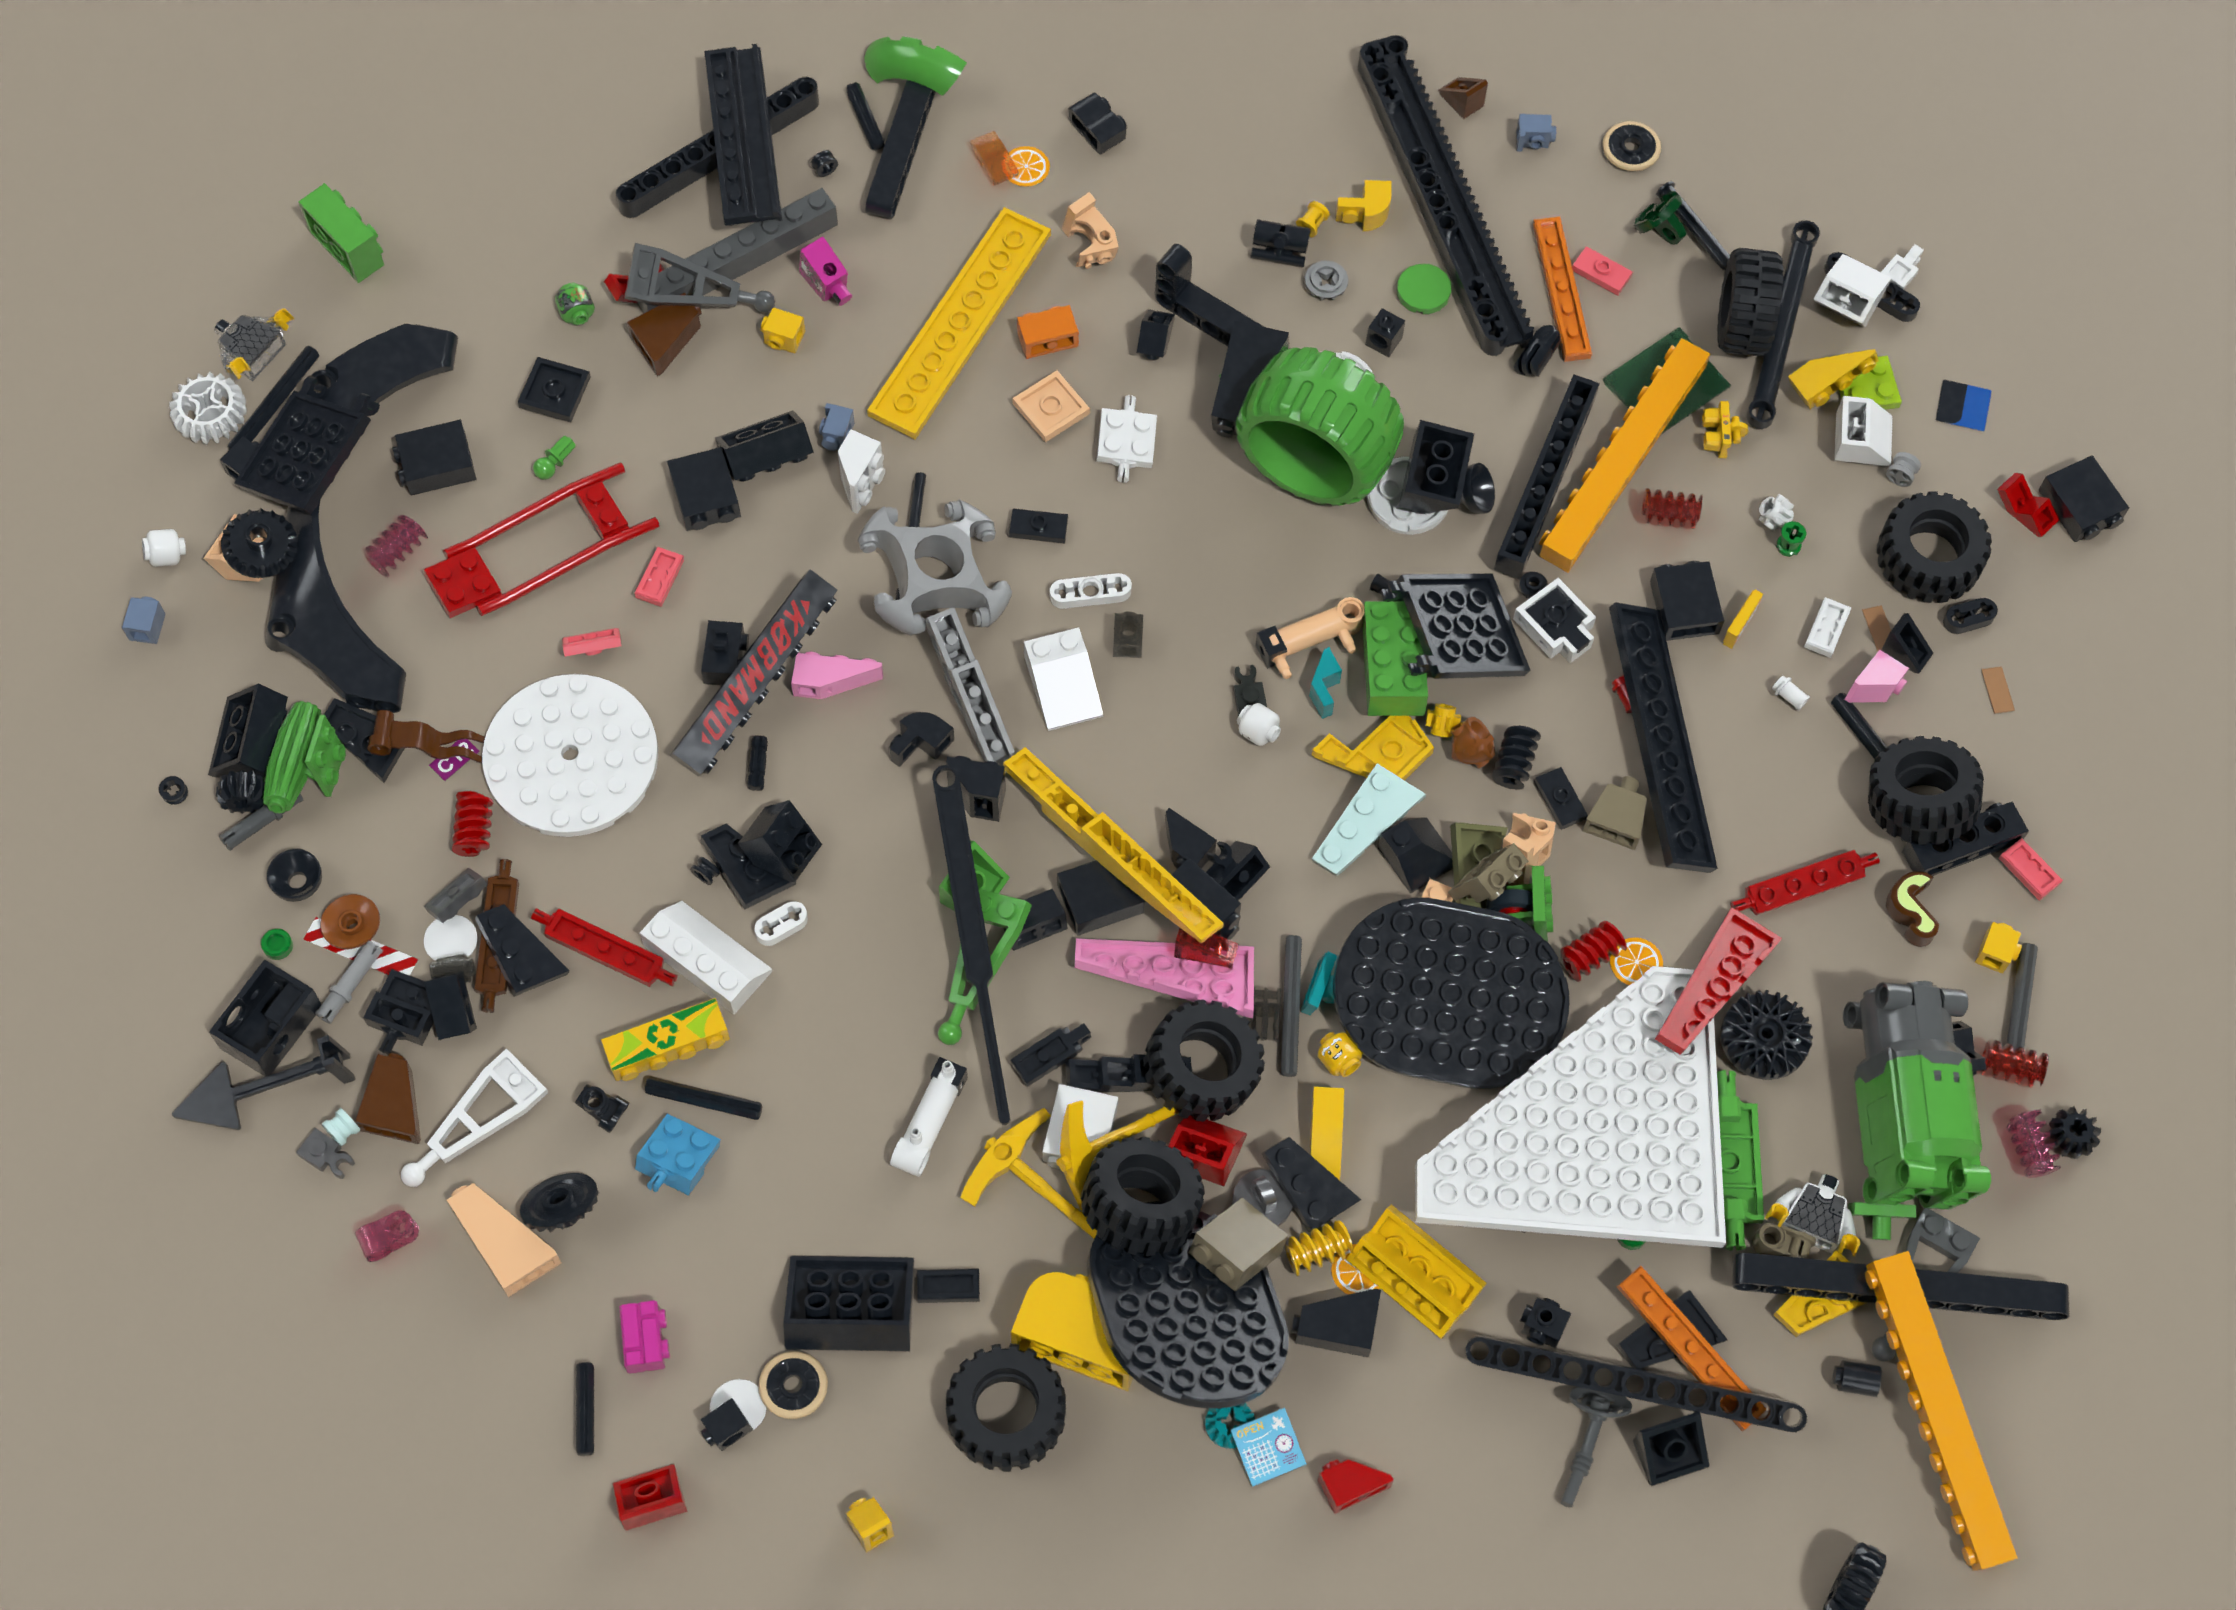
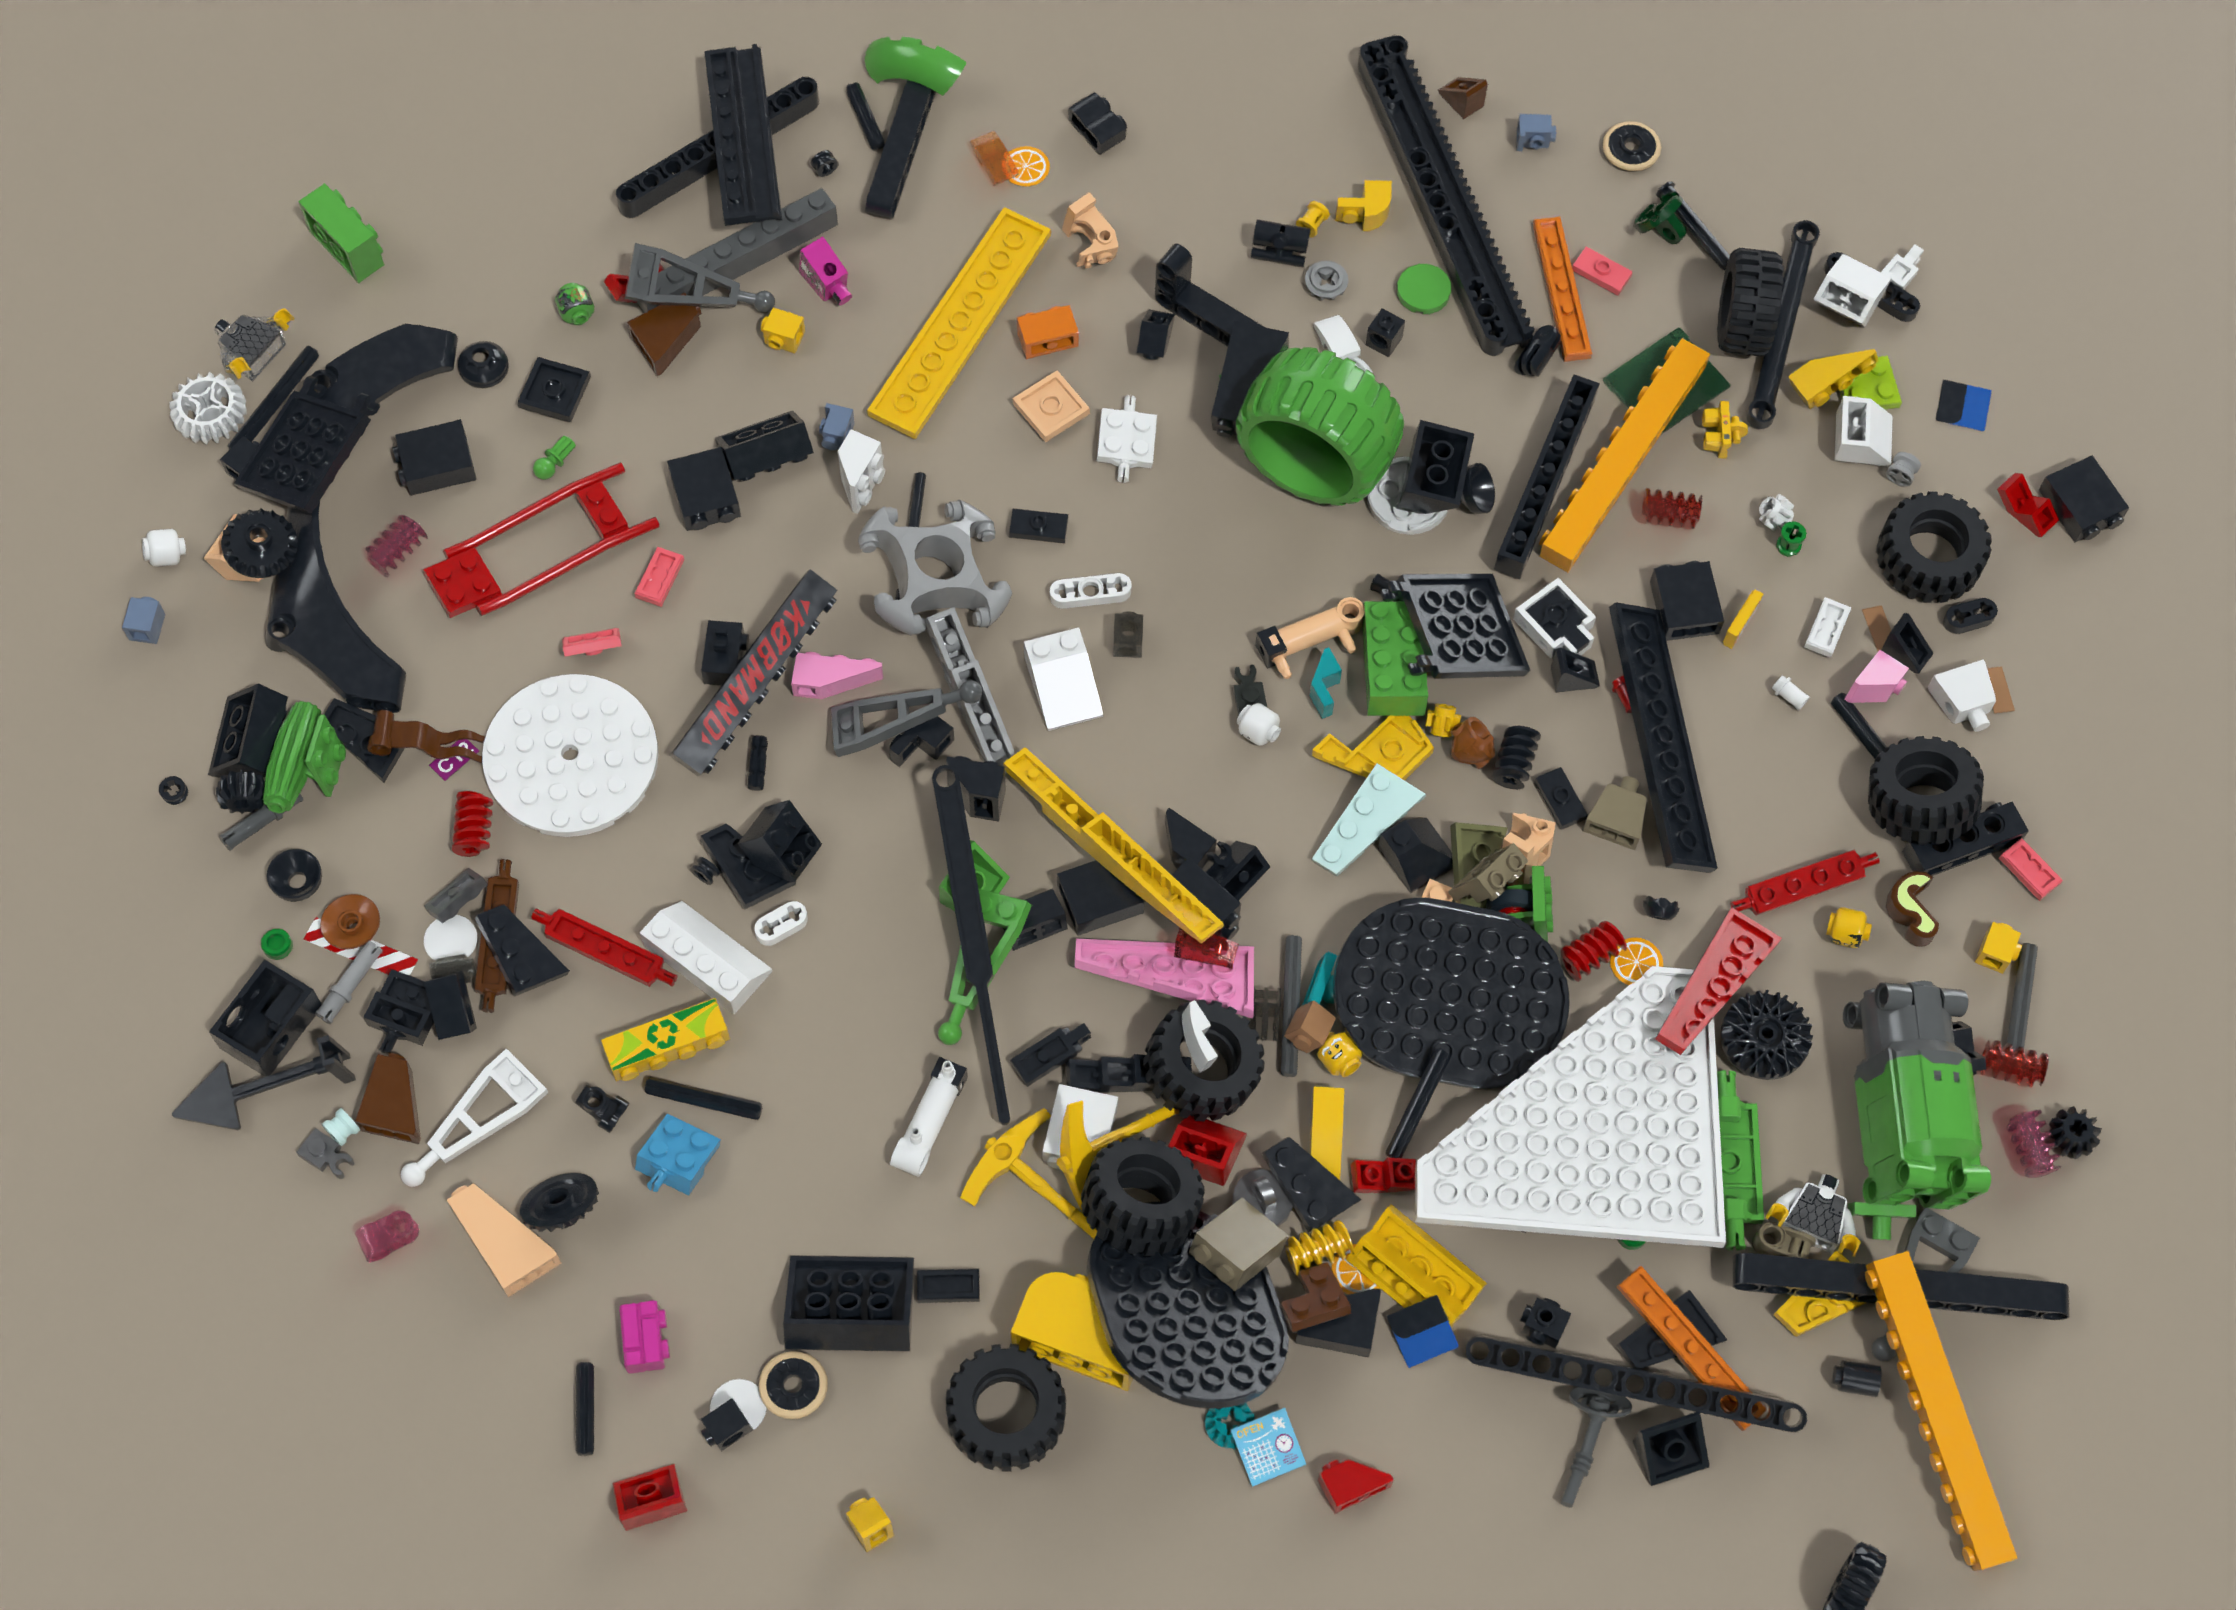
(484, 373): none -> black piece
(848, 718): none -> dark grey plate
(1194, 1029): none -> white slope
(1310, 1027): none -> medium nougat brick
(1321, 1303): none -> reddish brown plate
(1337, 337): none -> white slope
(1383, 1176): none -> red slope
(1418, 1104): none -> black axle
(1422, 1331): none -> sticker
(1528, 590): black plate -> none
(1573, 671): none -> black slope
(1660, 908): none -> black plate
(1848, 927): none -> yellow head
(1965, 694): none -> white torso

